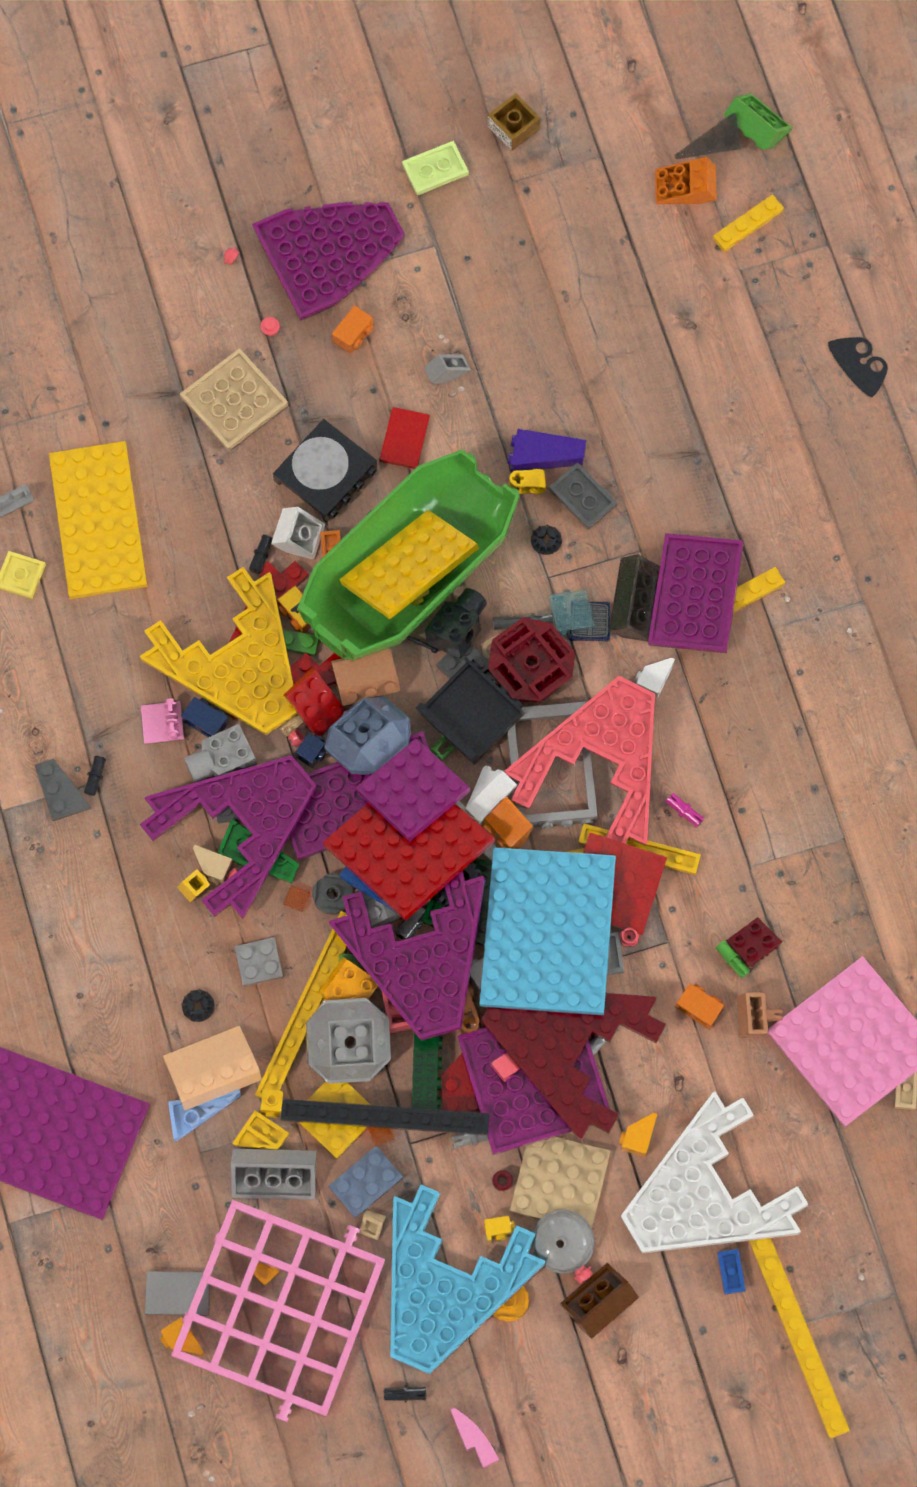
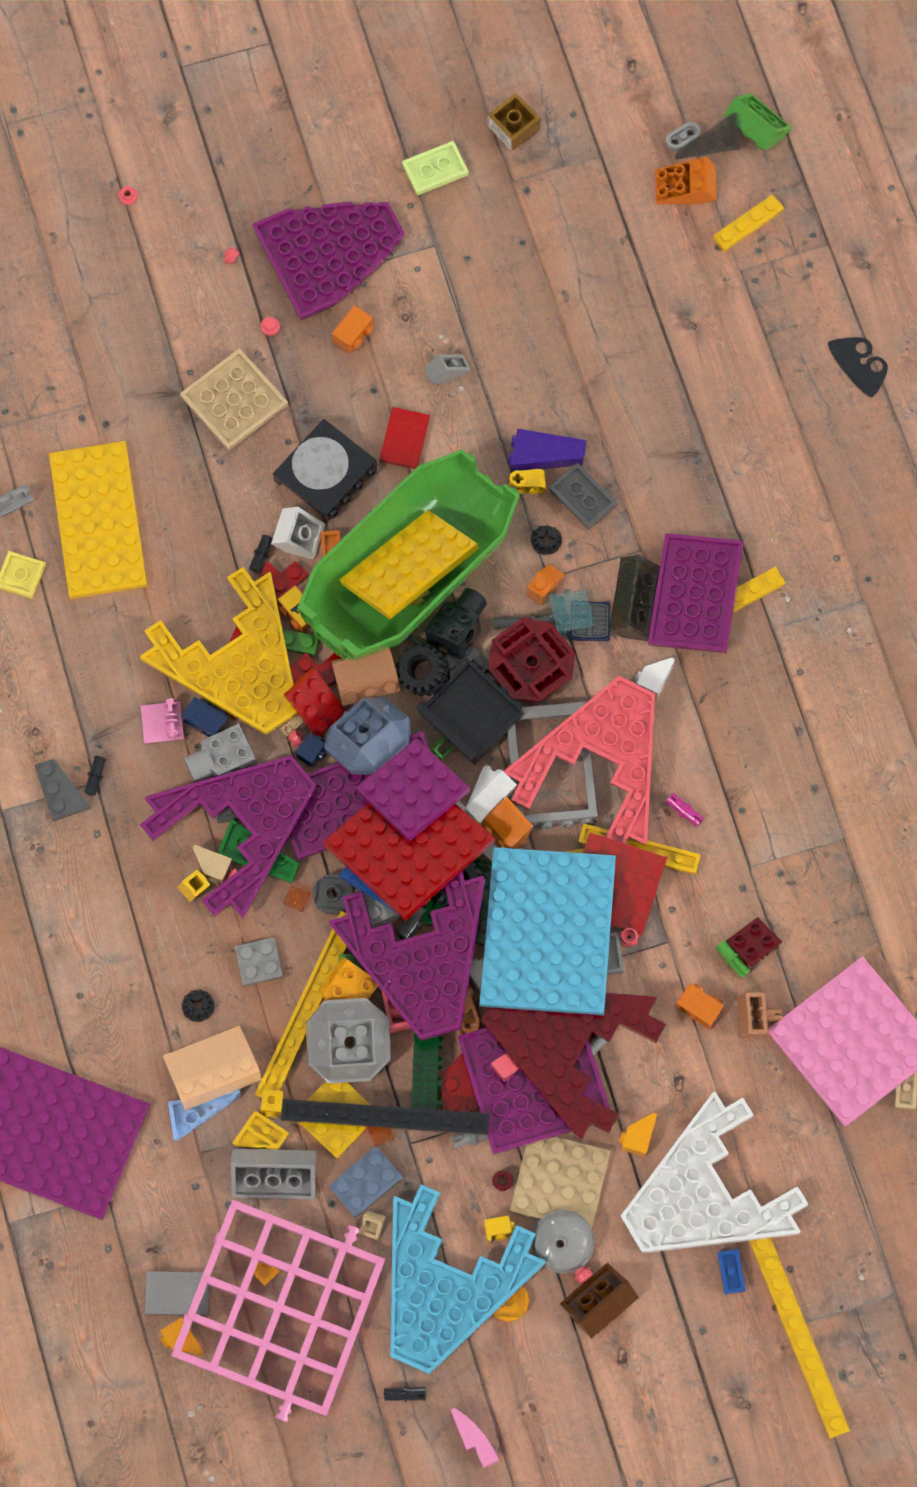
(128, 200): none -> coral plate
(412, 659): none -> black tyre
(544, 584): none -> orange slope
(681, 136): none -> light grey plate

